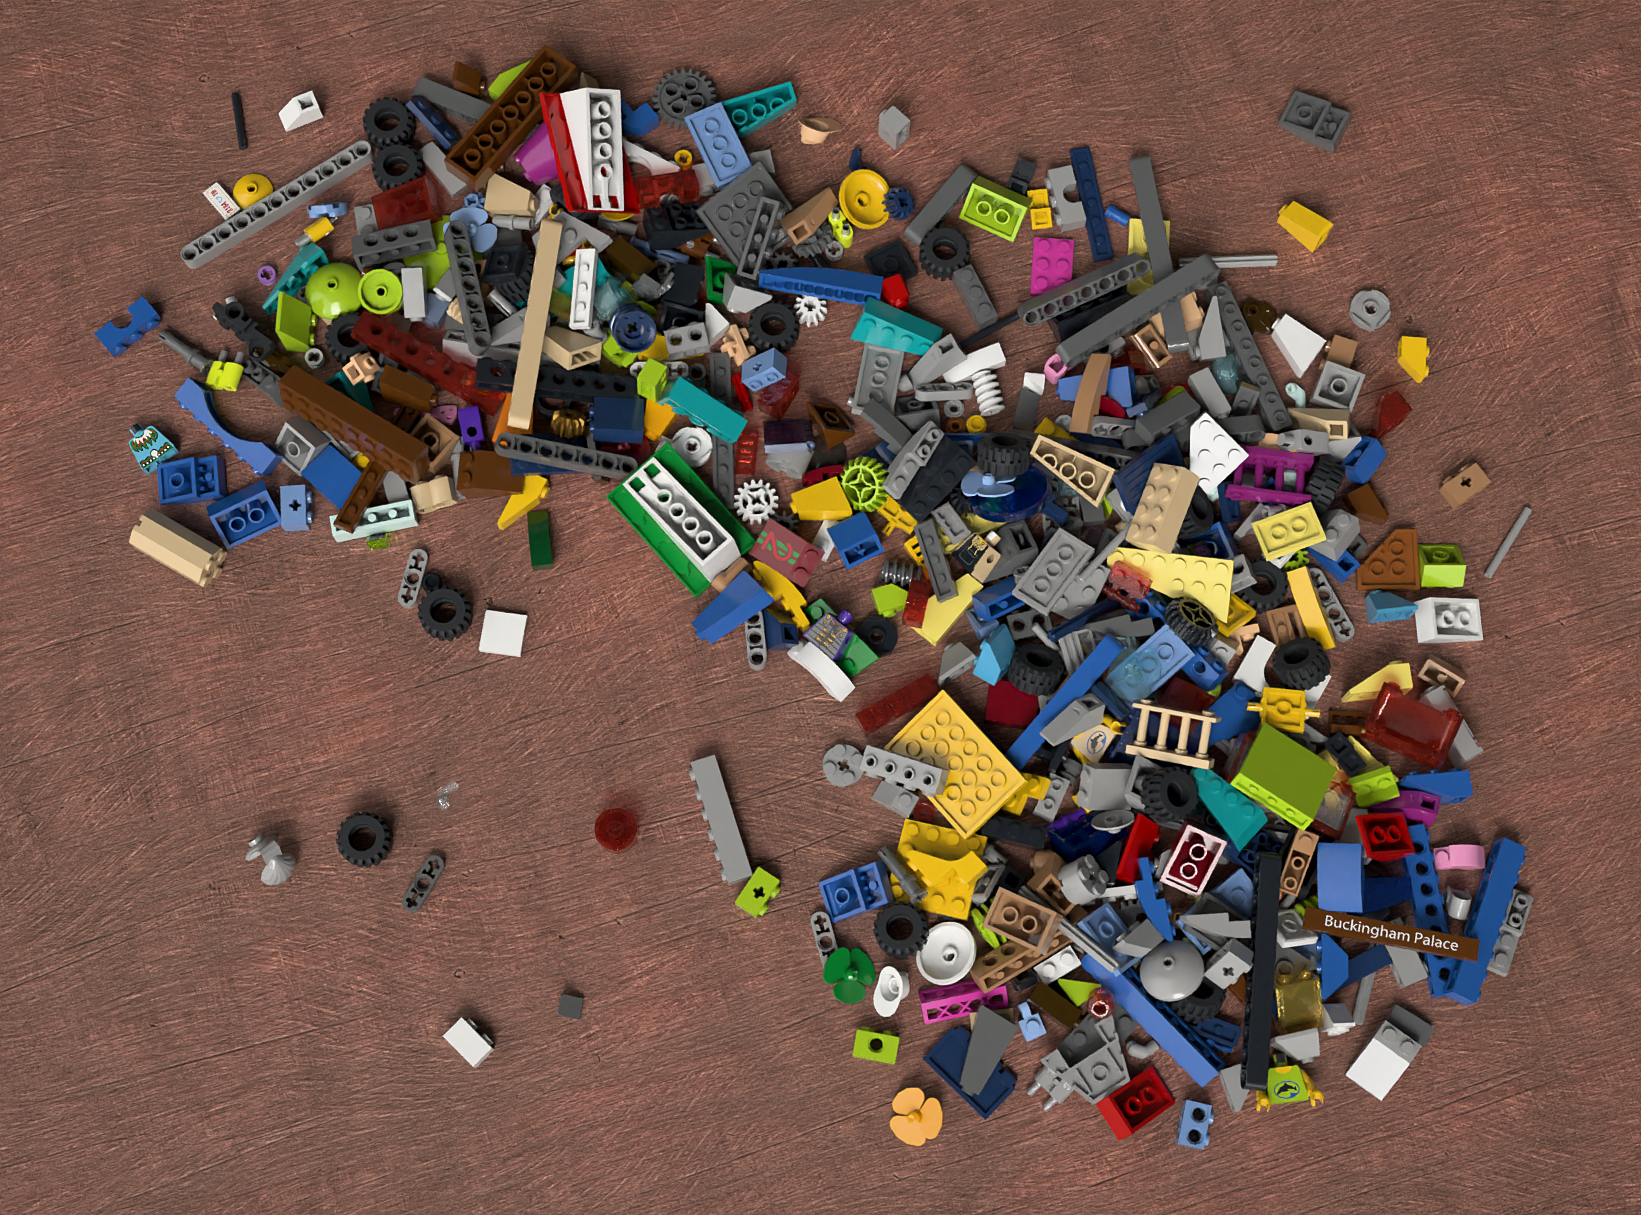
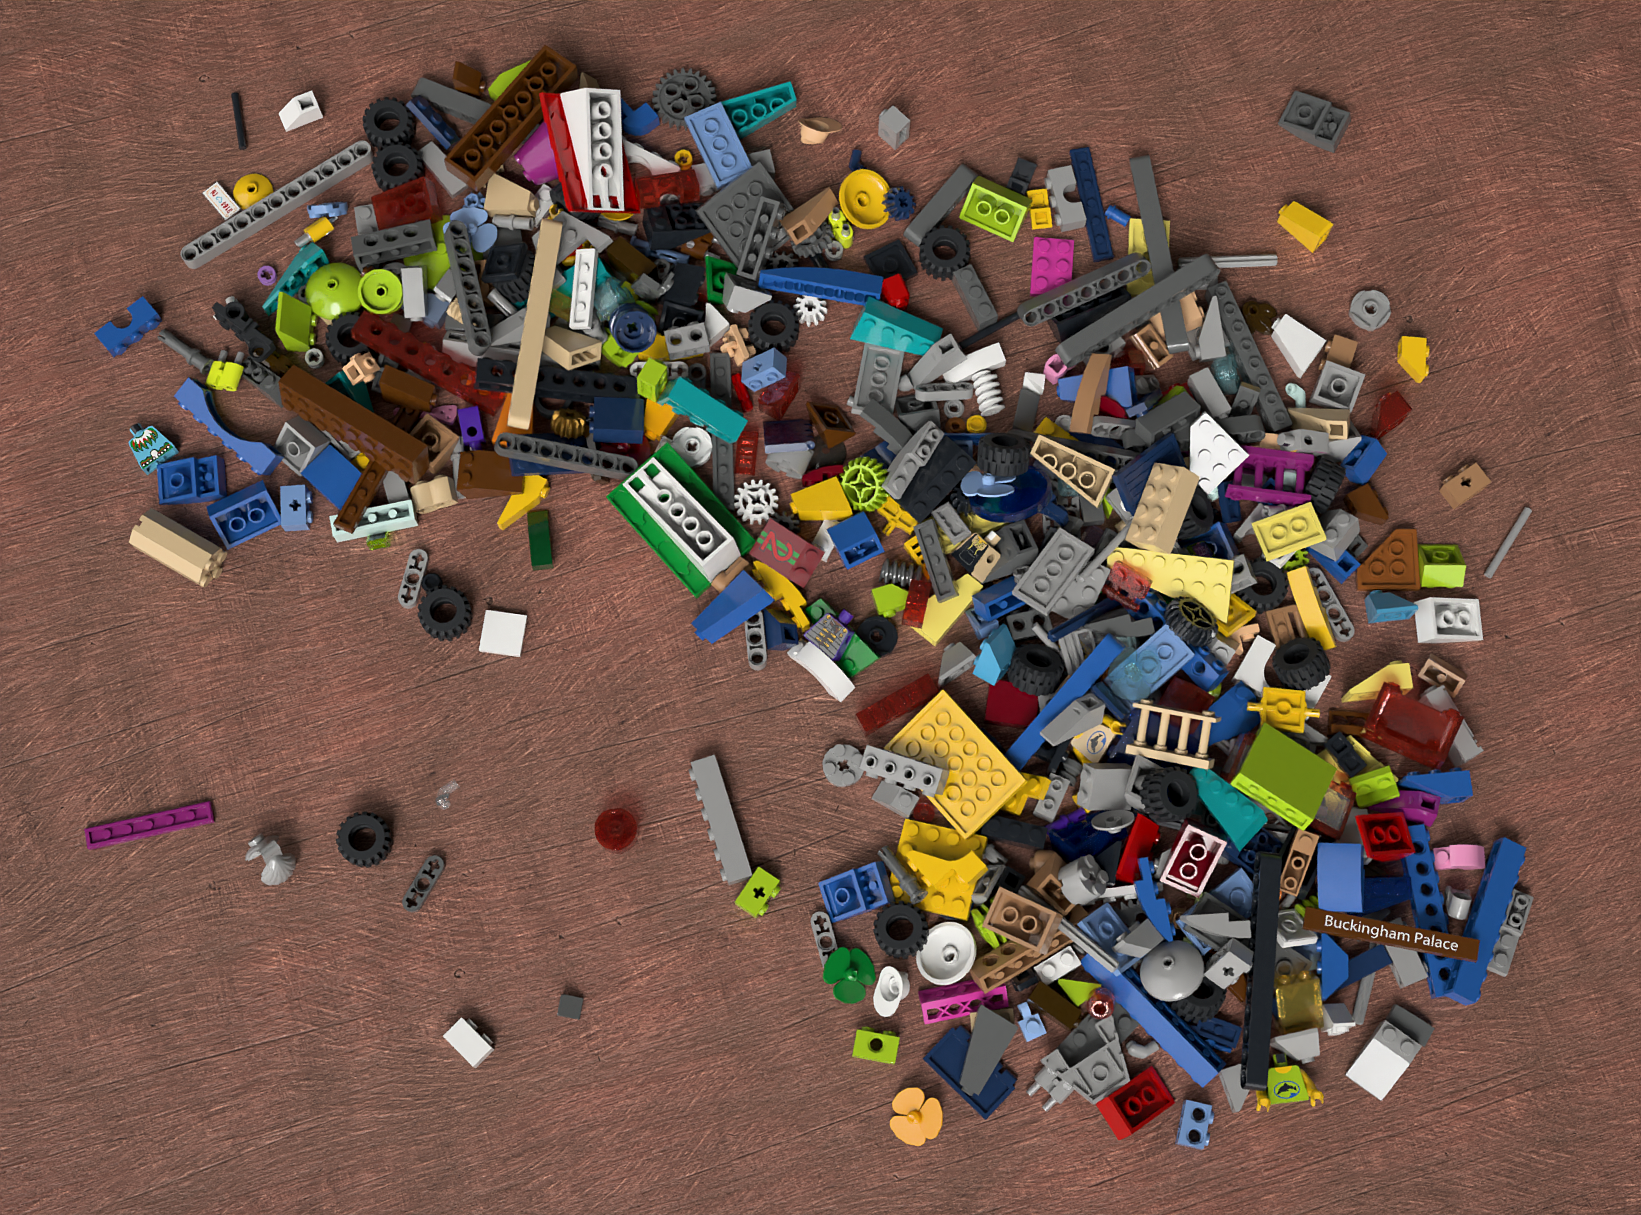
(149, 825): none -> magenta tile

